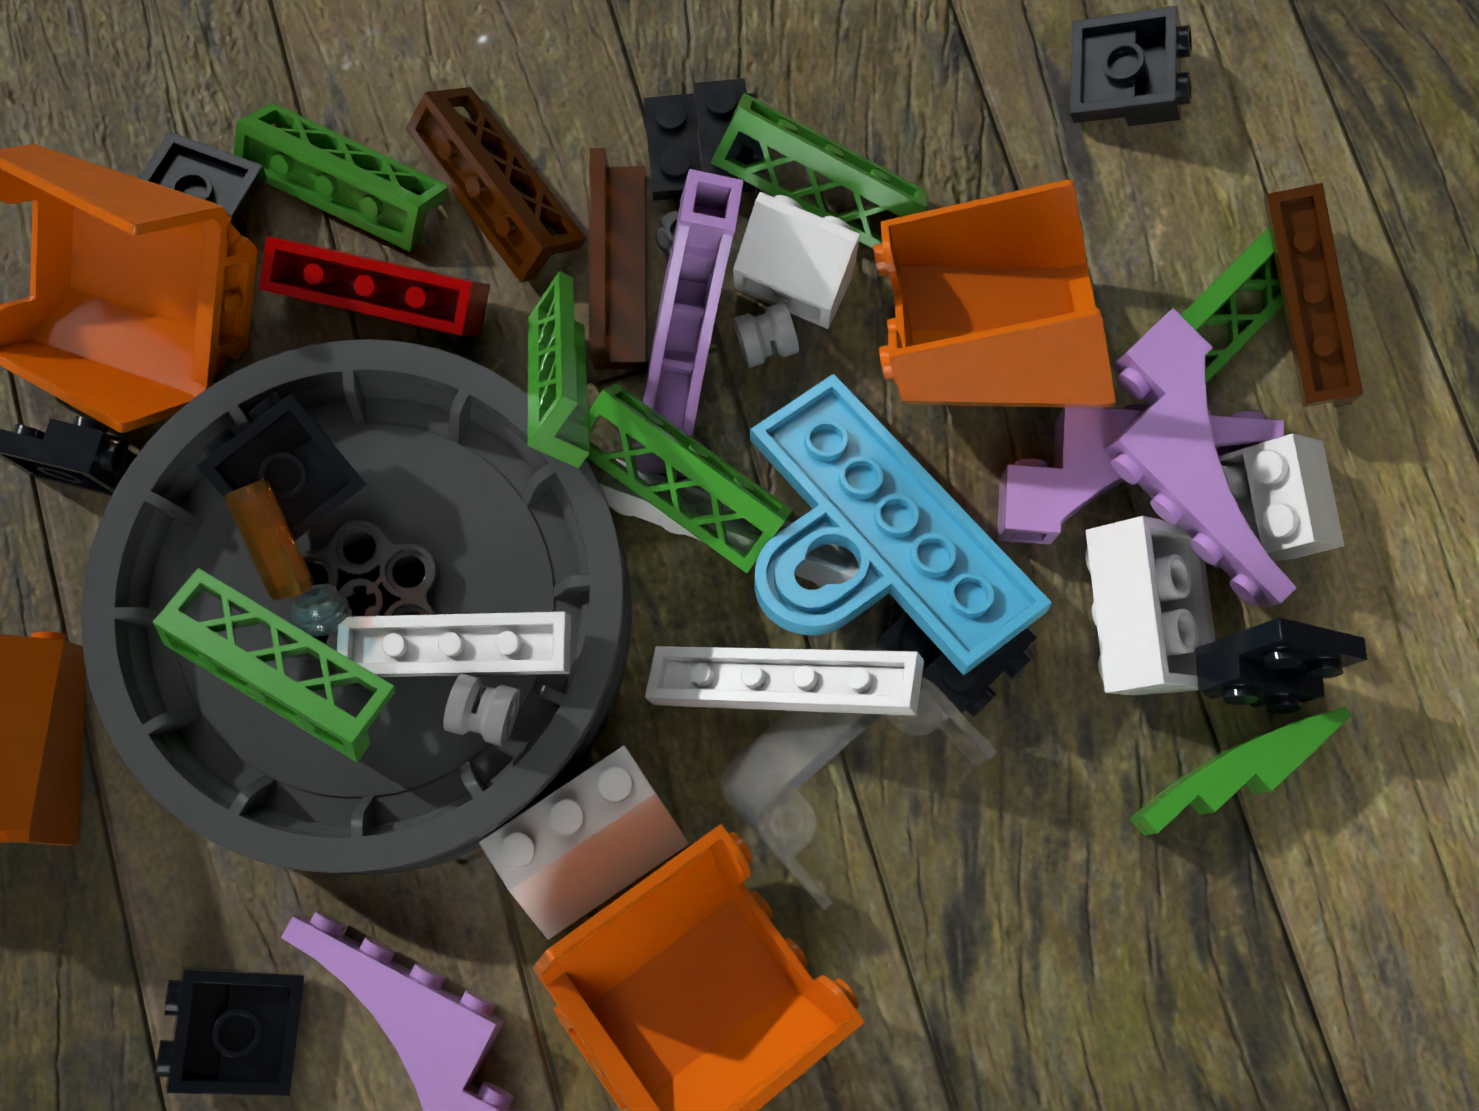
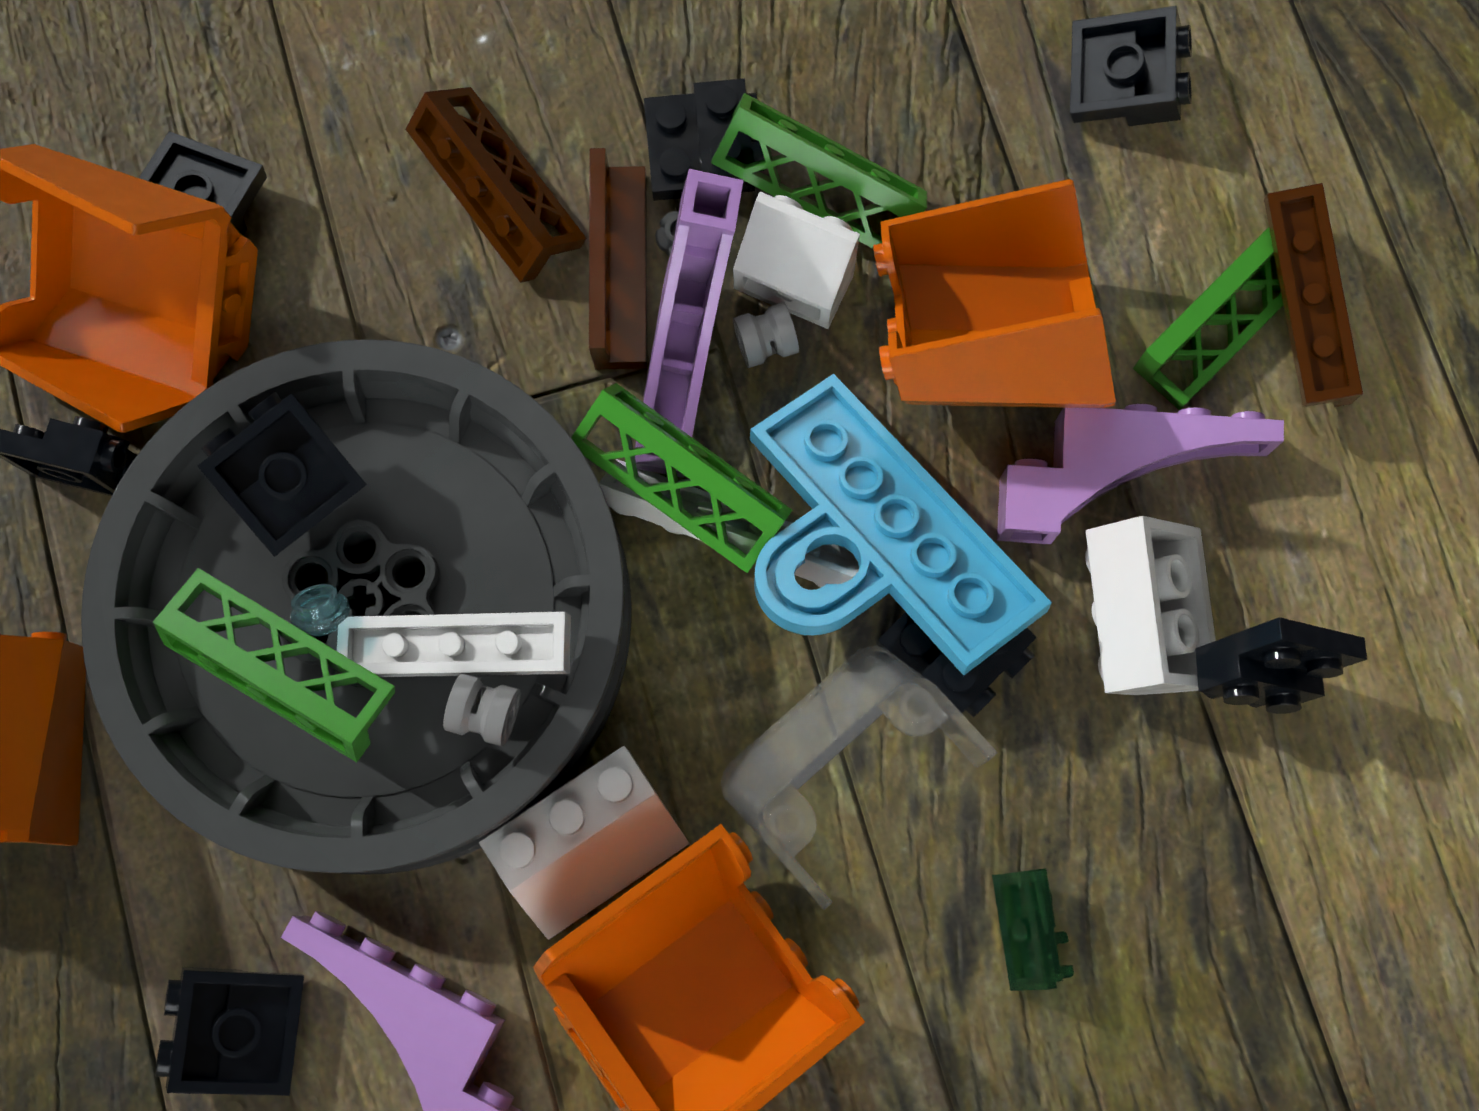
(269, 540): clear orange slope -> none
(335, 176): bright green fence -> none
(374, 286): red brick -> none
(557, 376): bright green fence -> none
(786, 679): white plate -> none
(1028, 930): none -> clear green plate
(1176, 458): lavender arch -> none
(1257, 763): bright green slope -> none
(1285, 495): white slope -> none

